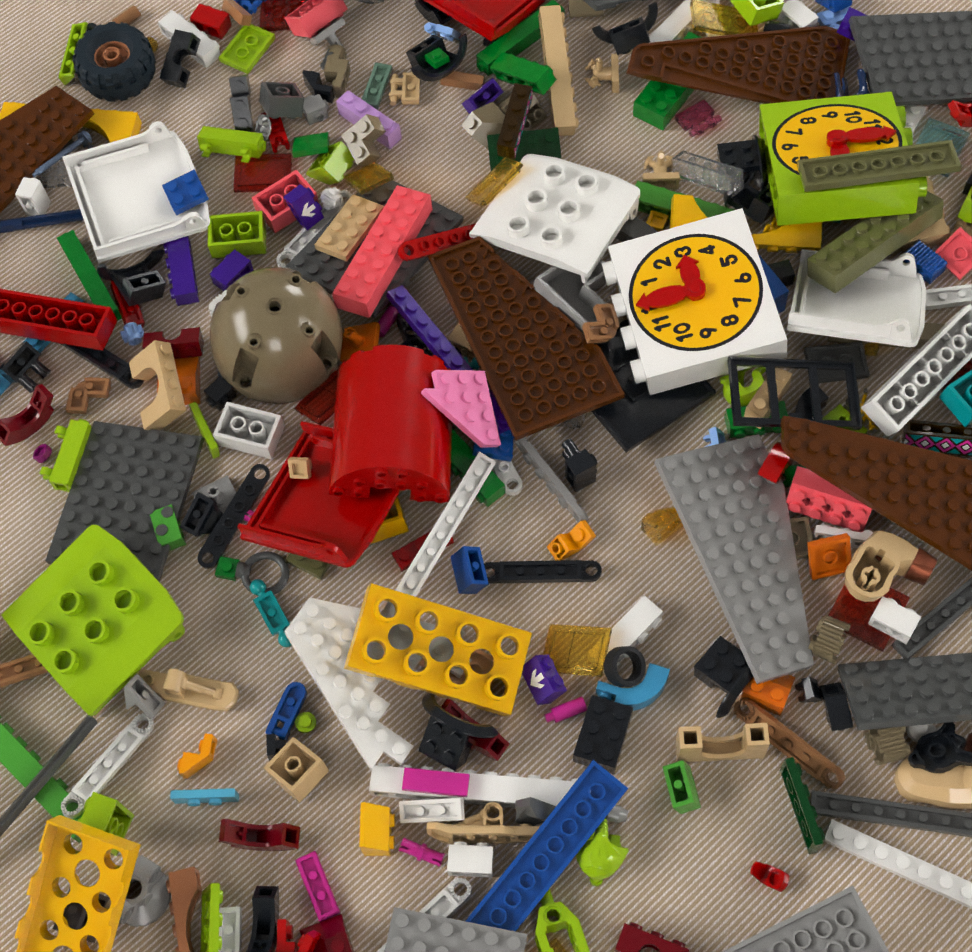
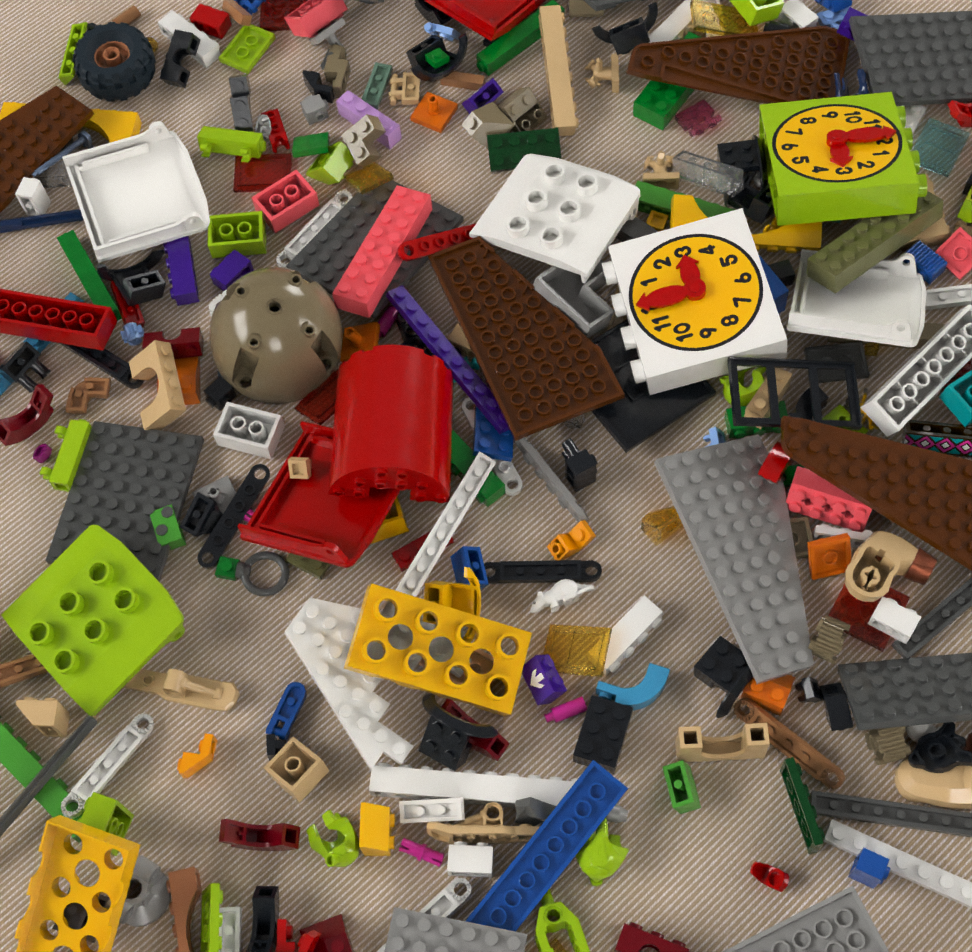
(46, 715): none -> tan slope
(142, 695): light grey slope -> none
(185, 192): blue plate -> none
(204, 430): lime tile -> none
(212, 796): medium azure plate -> none
(270, 611): teal plate -> none
(281, 99): dark grey brick -> none
(304, 207): dark purple brick -> none
(305, 722): lime plate -> none
(317, 886): dark pink tile -> none
(331, 198): white gear -> none
(339, 852): none -> lime piece
(349, 227): tan plate -> none
(434, 112): none -> orange tile
(435, 782): dark pink tile -> none
(456, 596): none -> yellow piece
(466, 402): bright pink wing -> none
(494, 182): clear yellow piece -> none
(514, 121): dark brown brick -> none
(521, 71): green brick -> none
(563, 592): none -> white animal
(605, 327): medium nougat plate -> none
(638, 663): black tyre -> none
(869, 868): none -> blue brick
(878, 165): olive plate -> none

